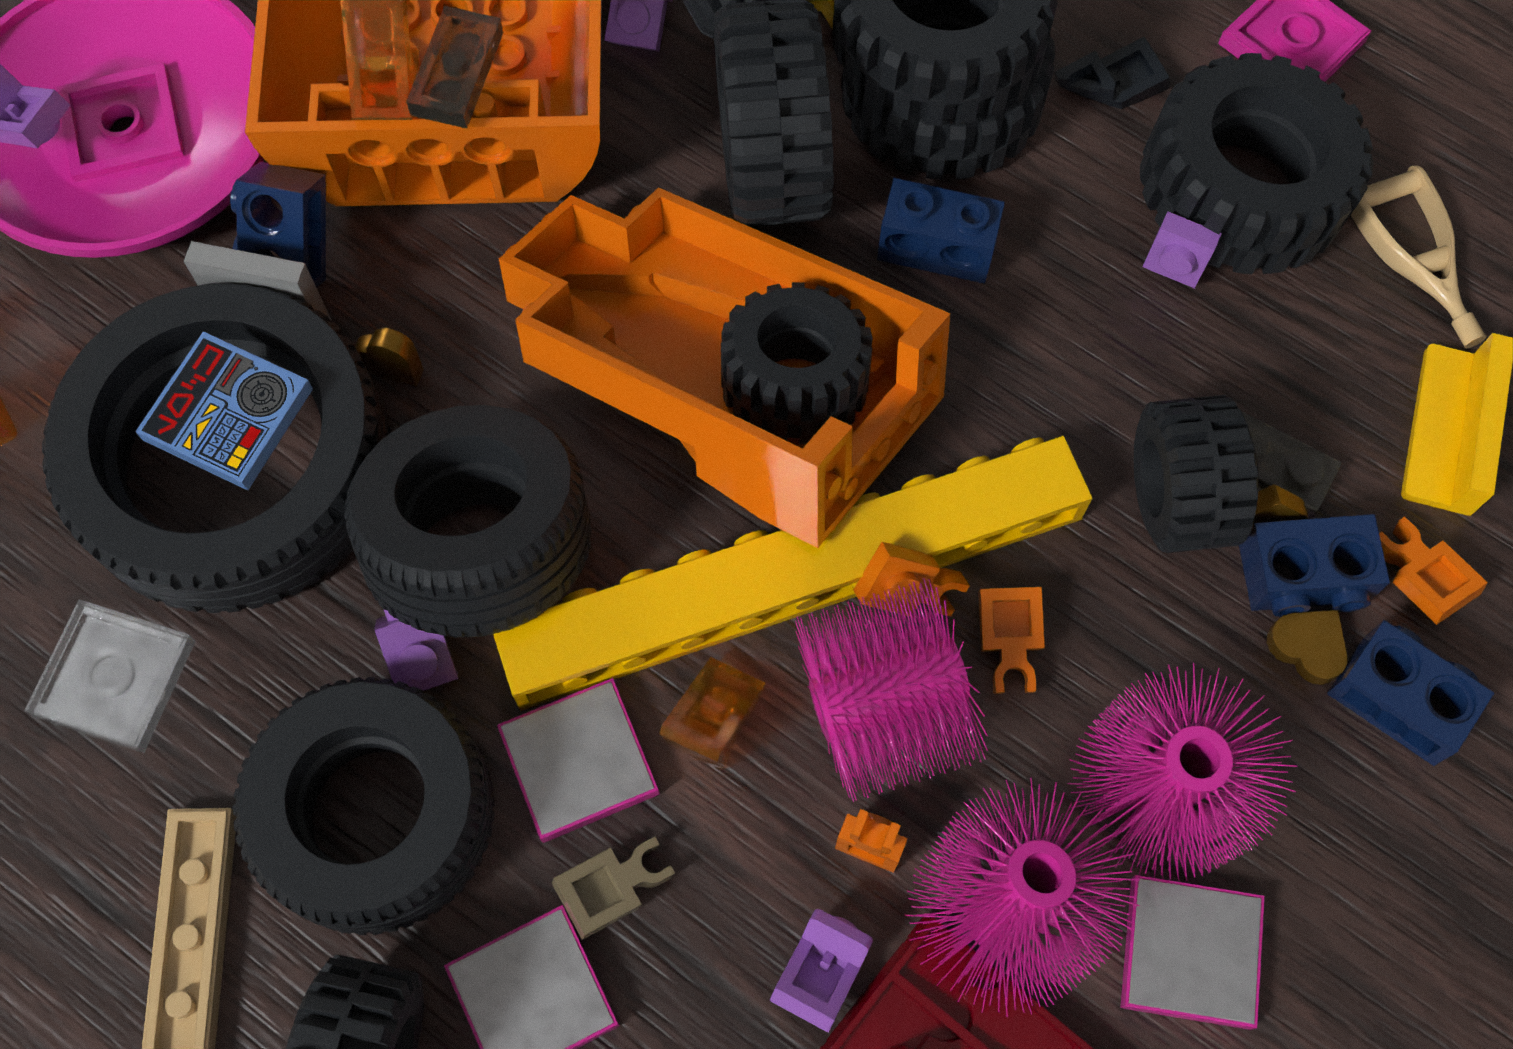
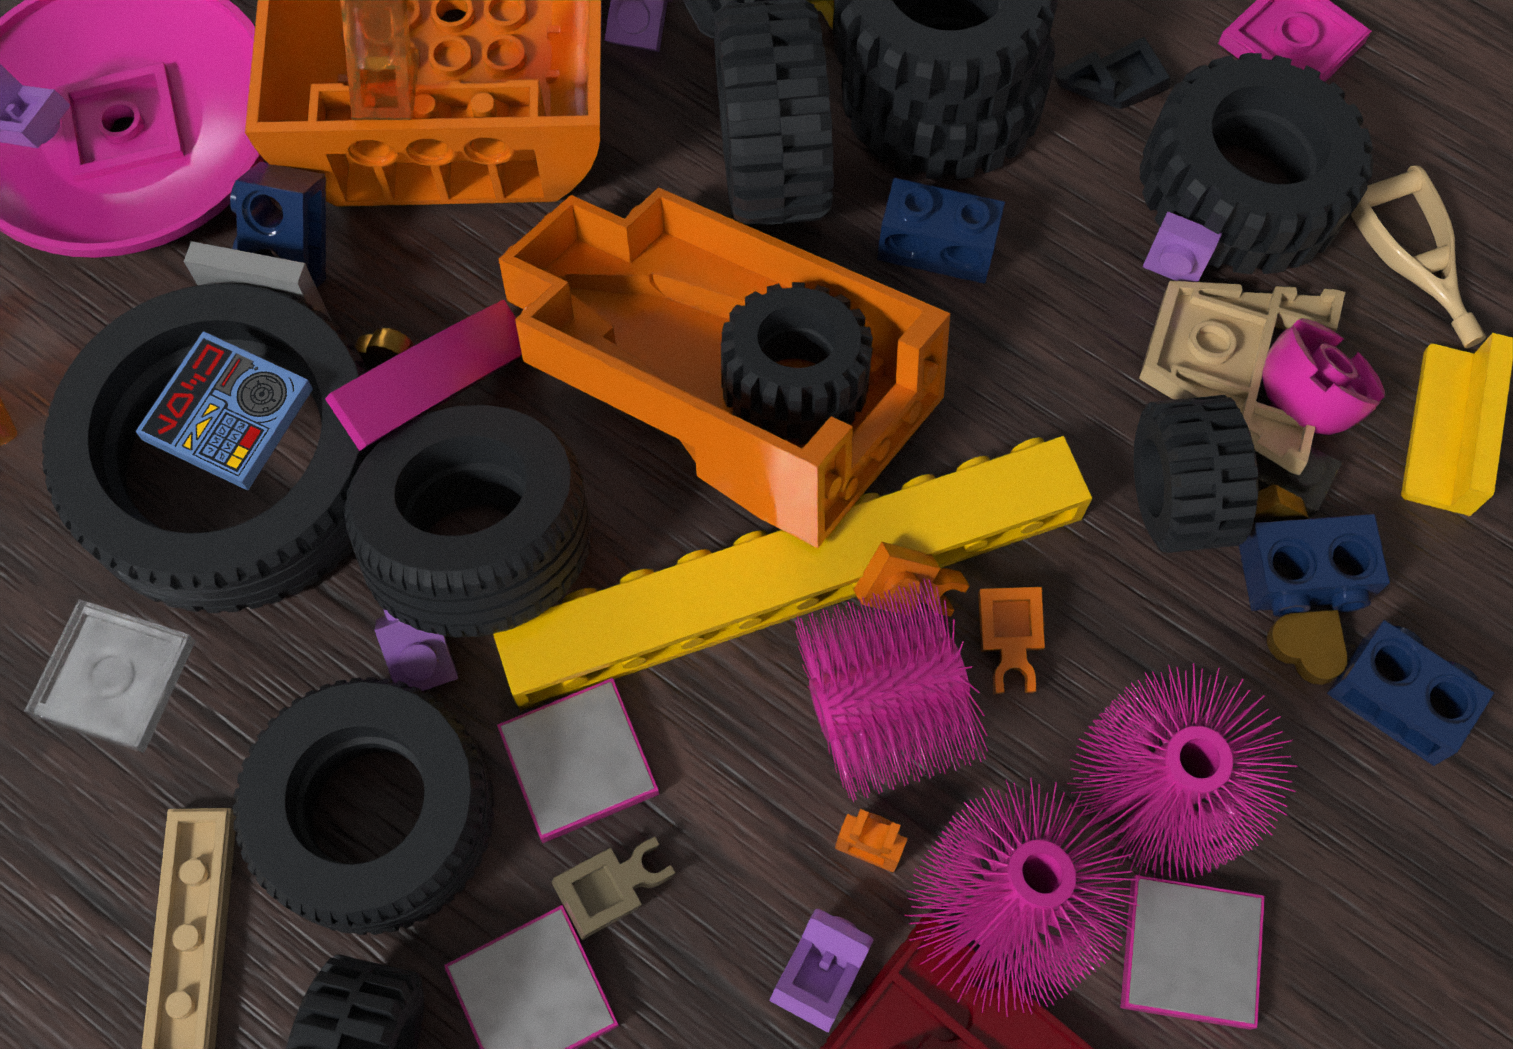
(426, 374): none -> dark pink slope
(455, 67): clear smoke plate -> none
(712, 713): clear orange slope -> none
(1217, 342): none -> tan wing
(1318, 381): none -> dark pink cylinder
(1431, 578): orange plate -> none

